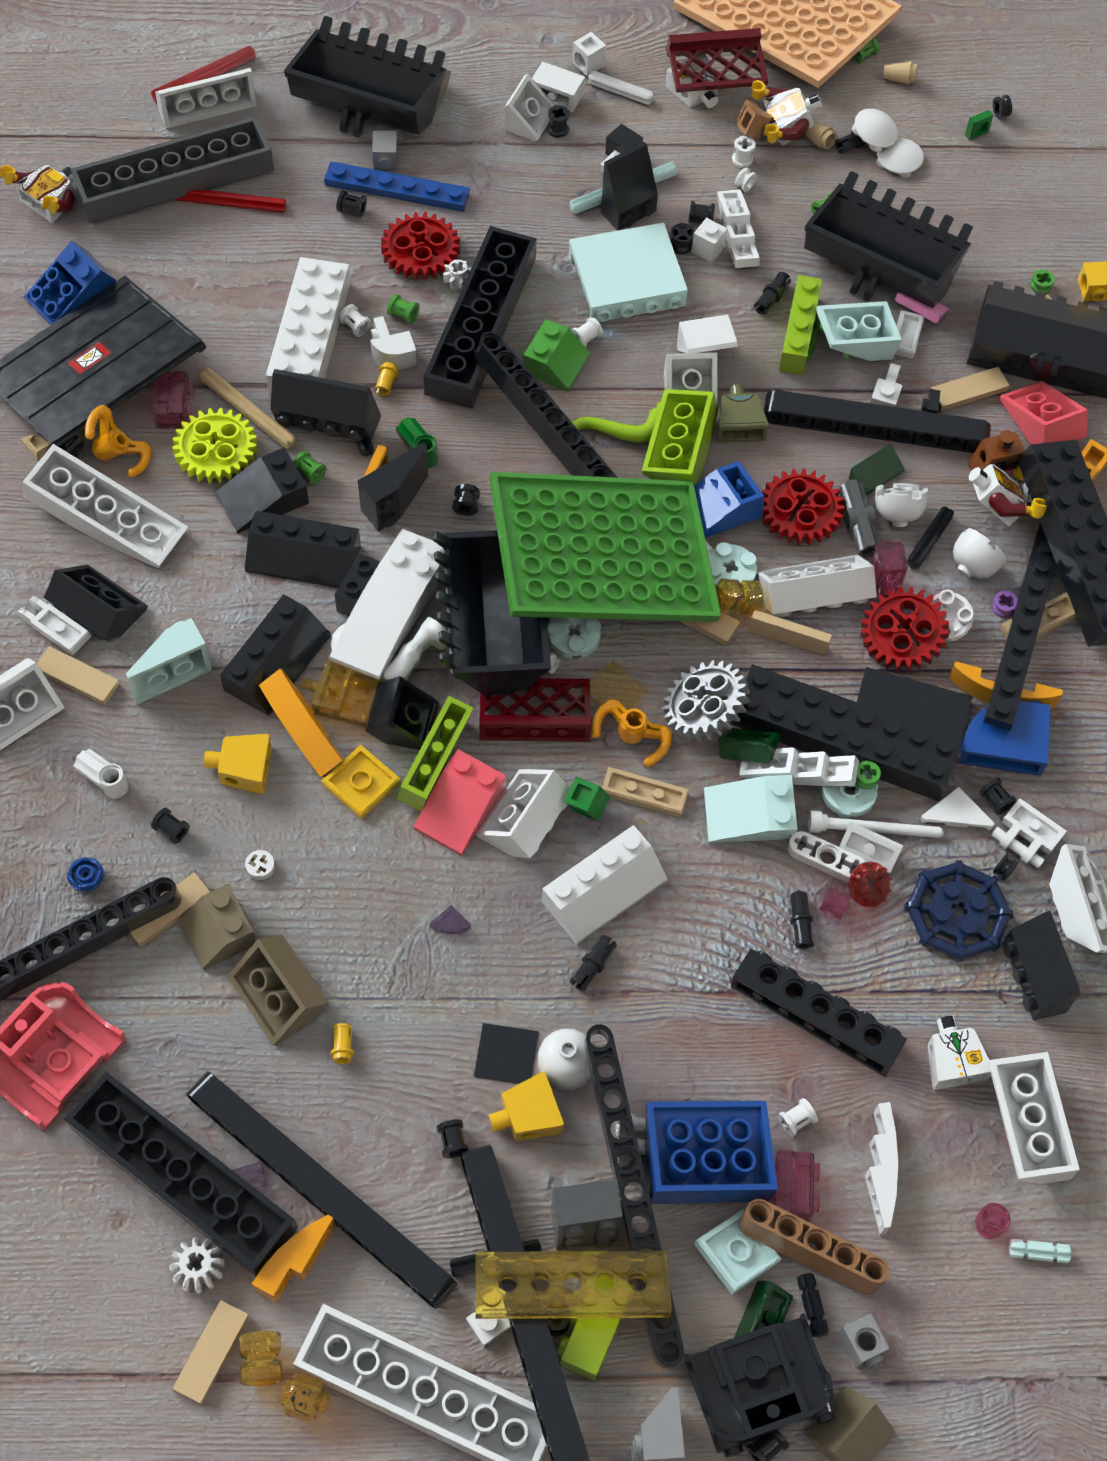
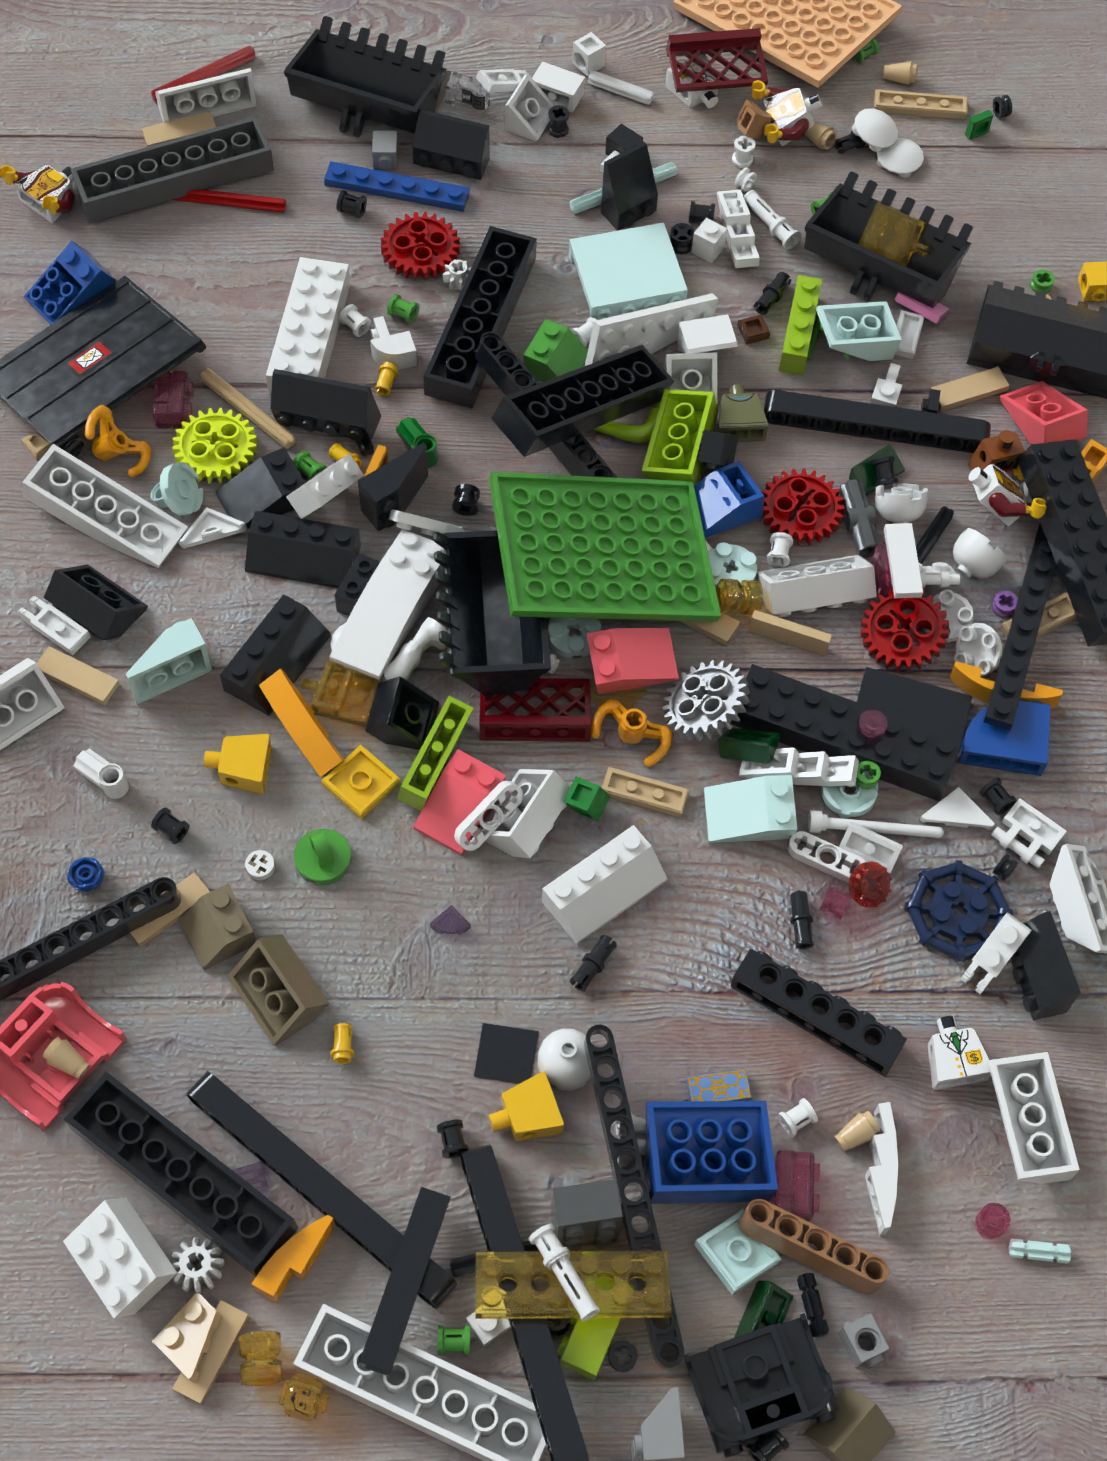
(66, 1058): none -> tan cone
(120, 1257): none -> white brick
(177, 128): none -> tan tile
(178, 489): none -> light aqua tile
(189, 1335): none -> wing
(209, 527): none -> white tile
(322, 856): none -> bright green tile
(325, 486): none -> white brick
(338, 452): none -> yellow pin
(404, 1282): none -> black tile
(429, 526): none -> white hinge
(451, 144): none -> black slope
(453, 1340): none -> bright green bush
(467, 91): none -> clear leg
(476, 815): none -> white beam
(500, 79): none -> white hinge
(556, 1256): none -> white pin
(581, 400): none -> black brick
(631, 658): none -> coral slope
(632, 1353): none -> black bush
(647, 327): none -> white wing
(717, 449): none -> black brick
(719, 1086): none -> medium blue tile
(753, 329): none -> reddish brown tile
(777, 225): none -> white pin
(779, 550): none -> white bush
(857, 1131): none -> tan cone
(872, 723): none -> clear pink plate
(885, 471): none -> black bush
(893, 234): none -> clear yellow plate
(903, 560): none -> white tile
(921, 104): none -> tan tile
(938, 574): none -> white plate
(979, 647): none -> white dish
(997, 950): none -> white hinge

